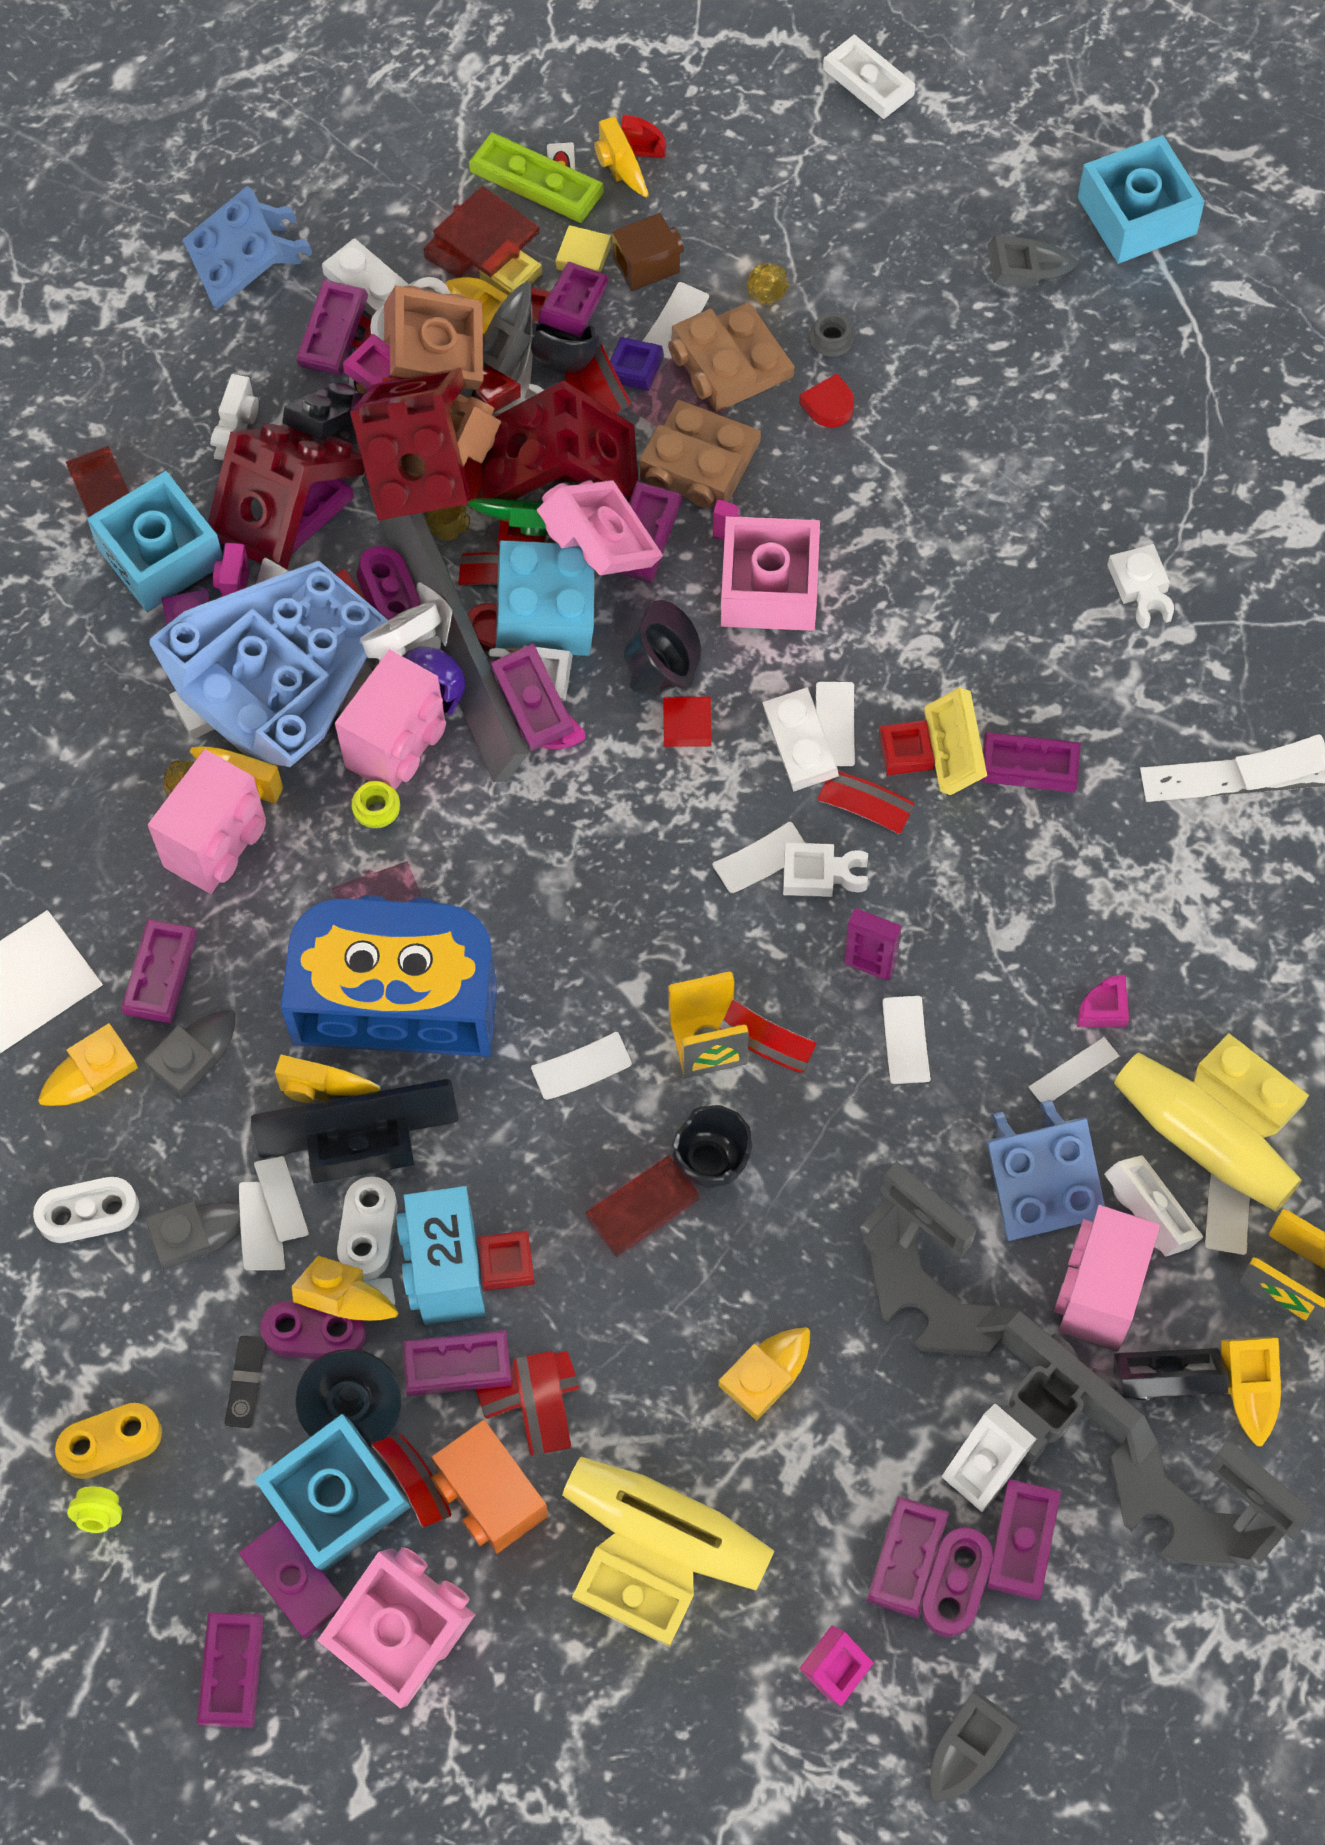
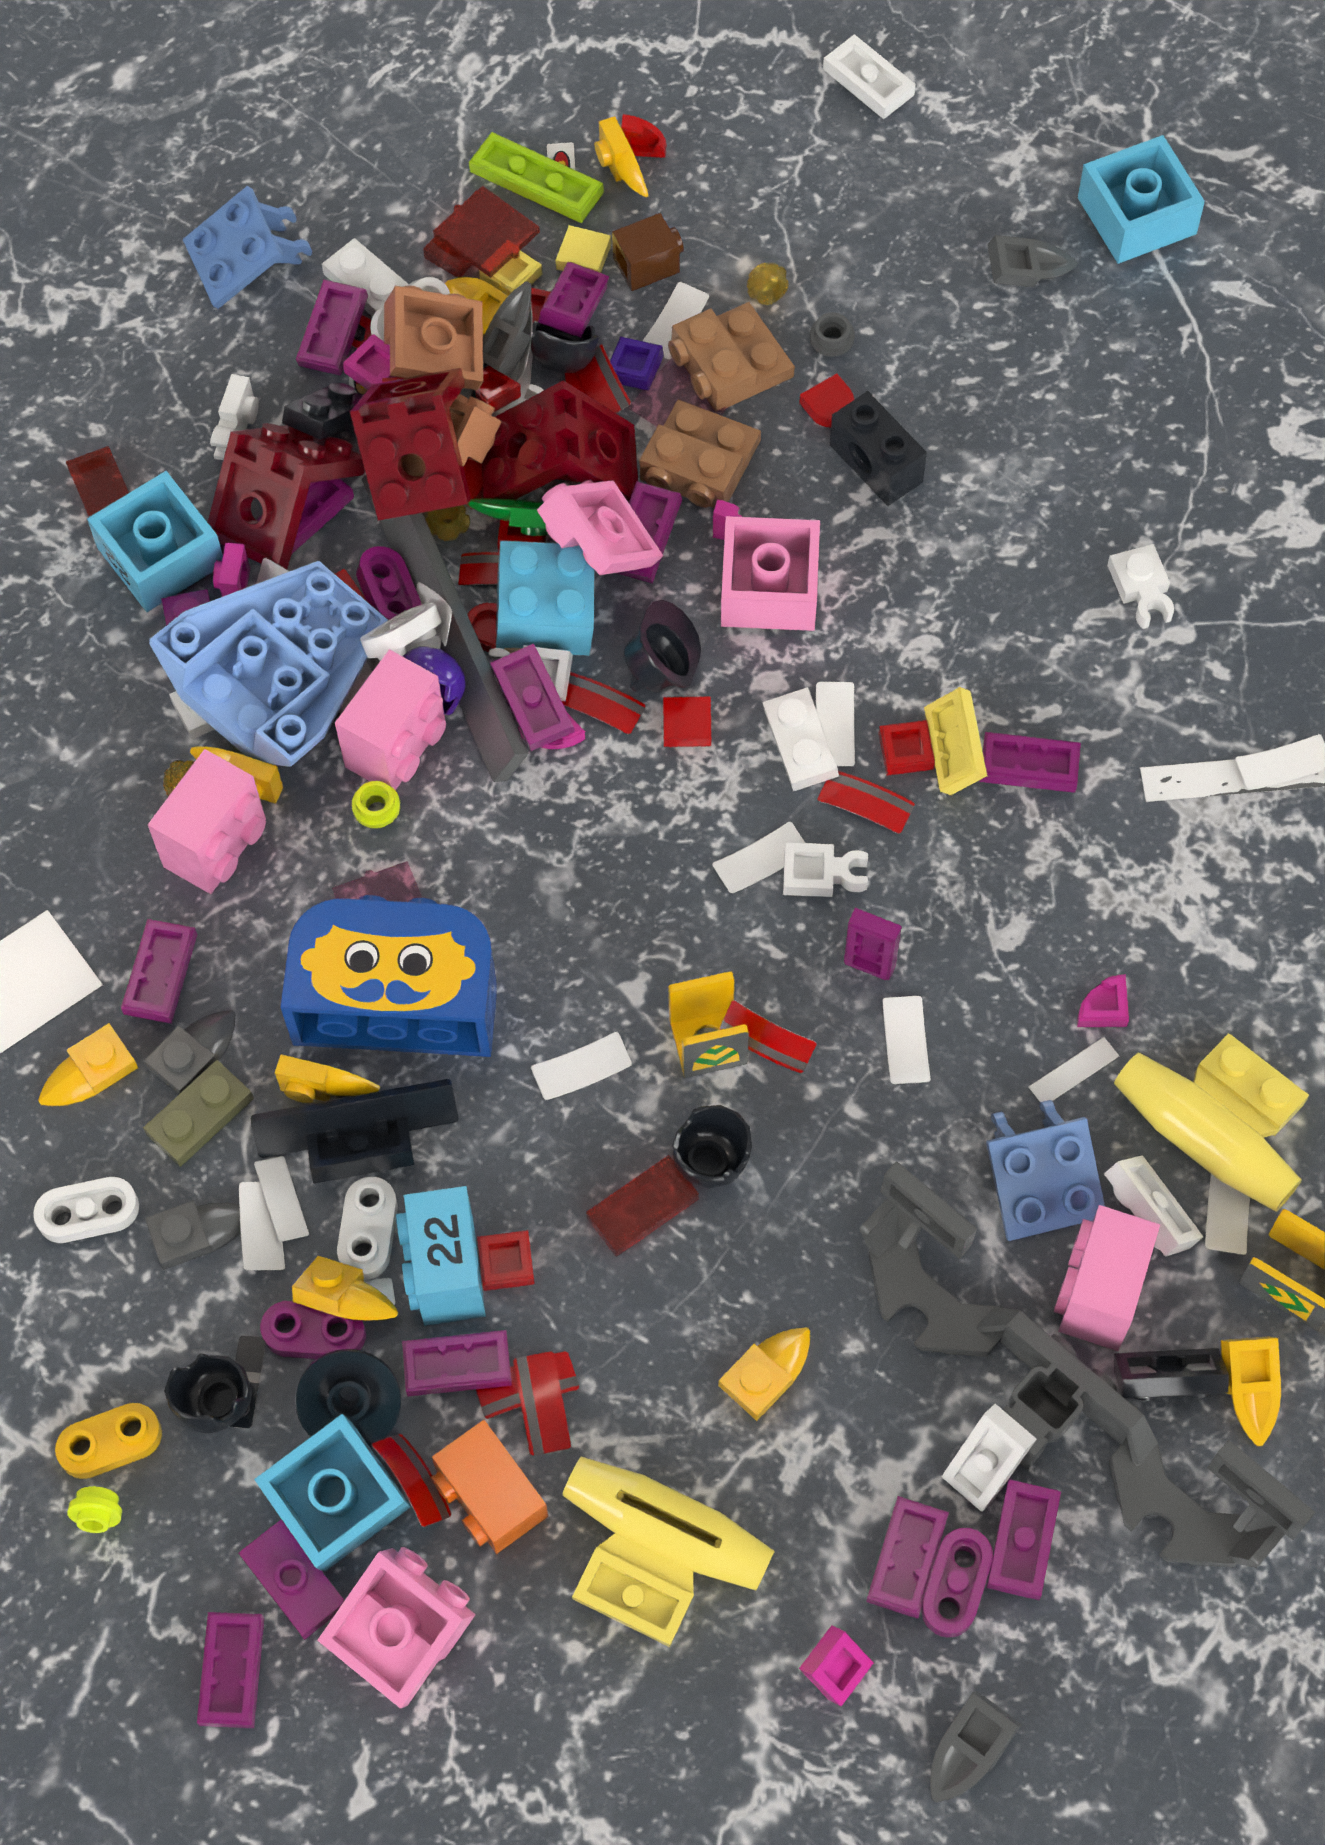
(198, 1113): none -> olive plate
(209, 1393): none -> black hair
(603, 702): none -> red sticker
(877, 448): none -> black brick

